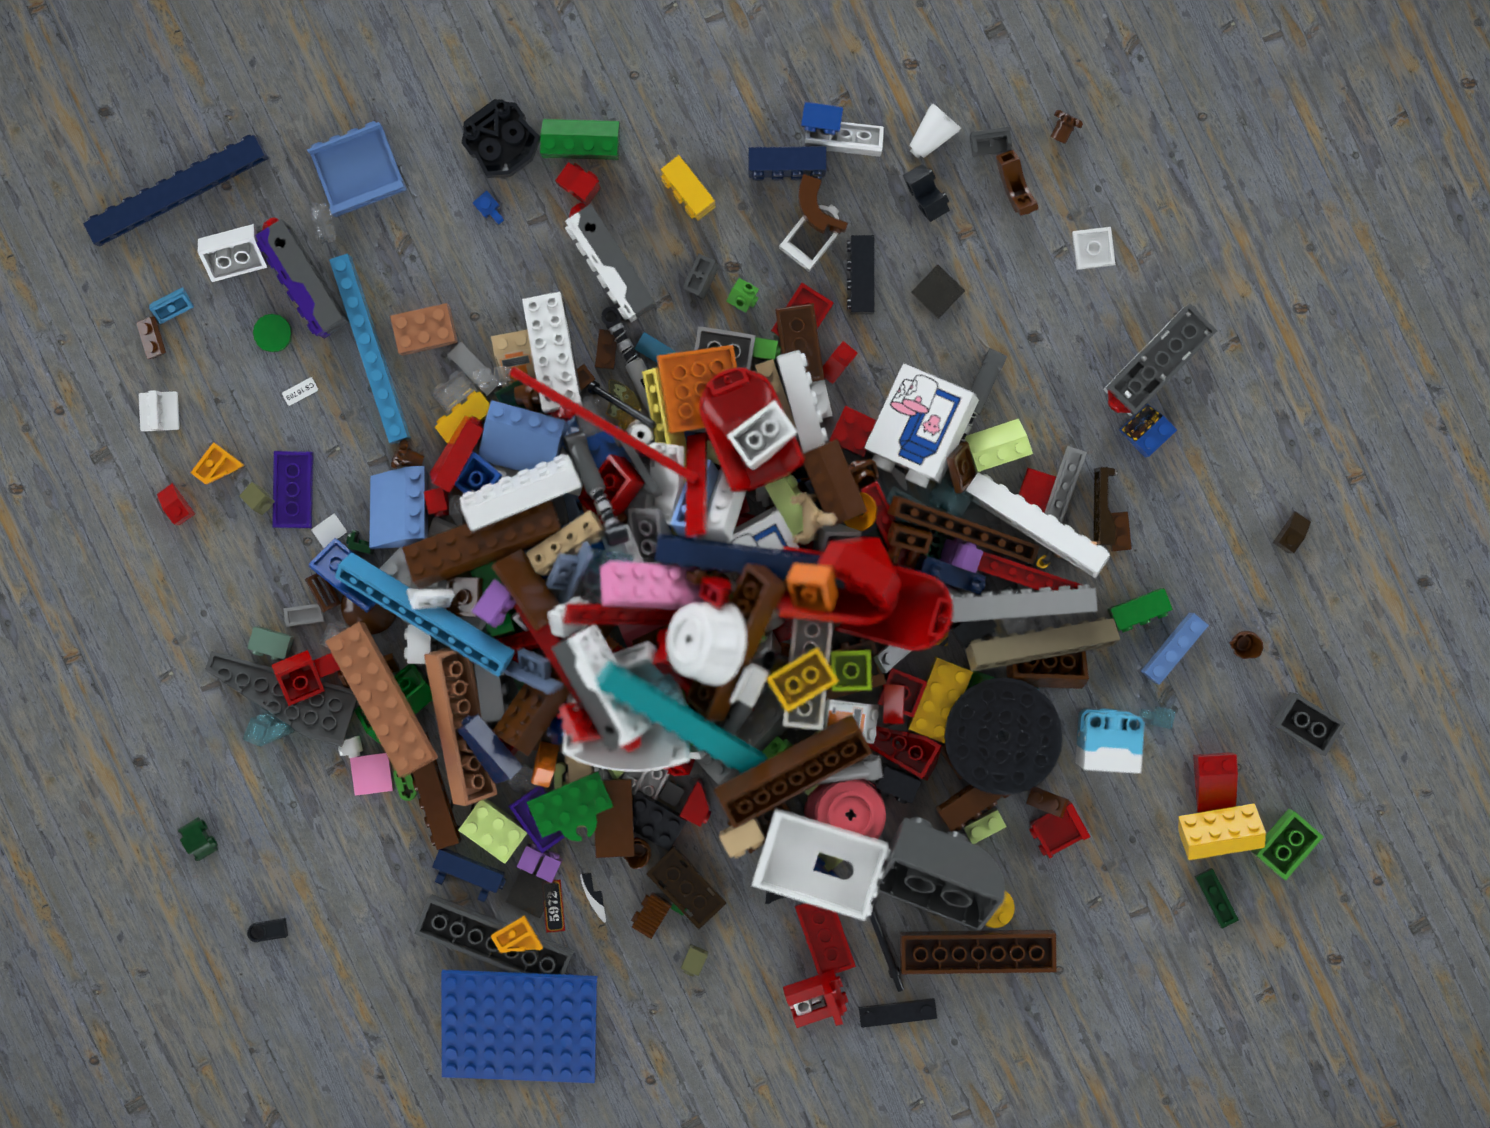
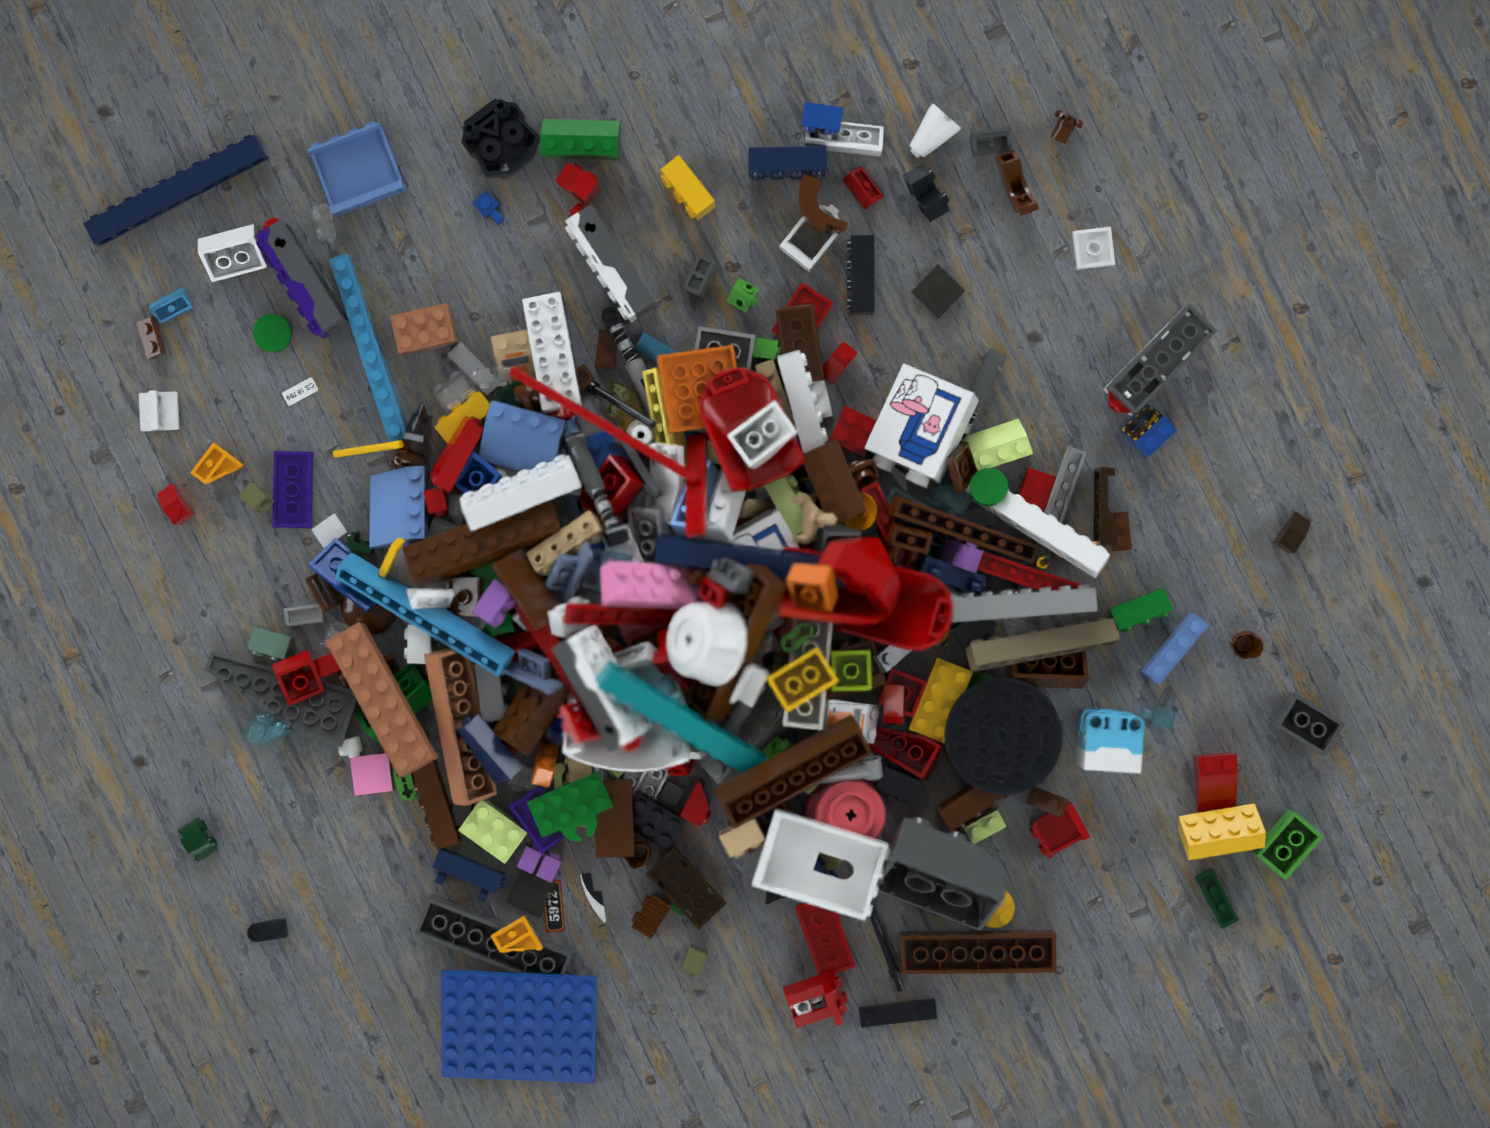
(368, 449): none -> yellow bar
(391, 557): none -> yellow tile
(418, 425): none -> black tile
(731, 575): none -> dark grey hinge
(754, 507): none -> tan tile
(800, 641): none -> bright green beam
(863, 187): none -> red slope
(988, 487): none -> green tile

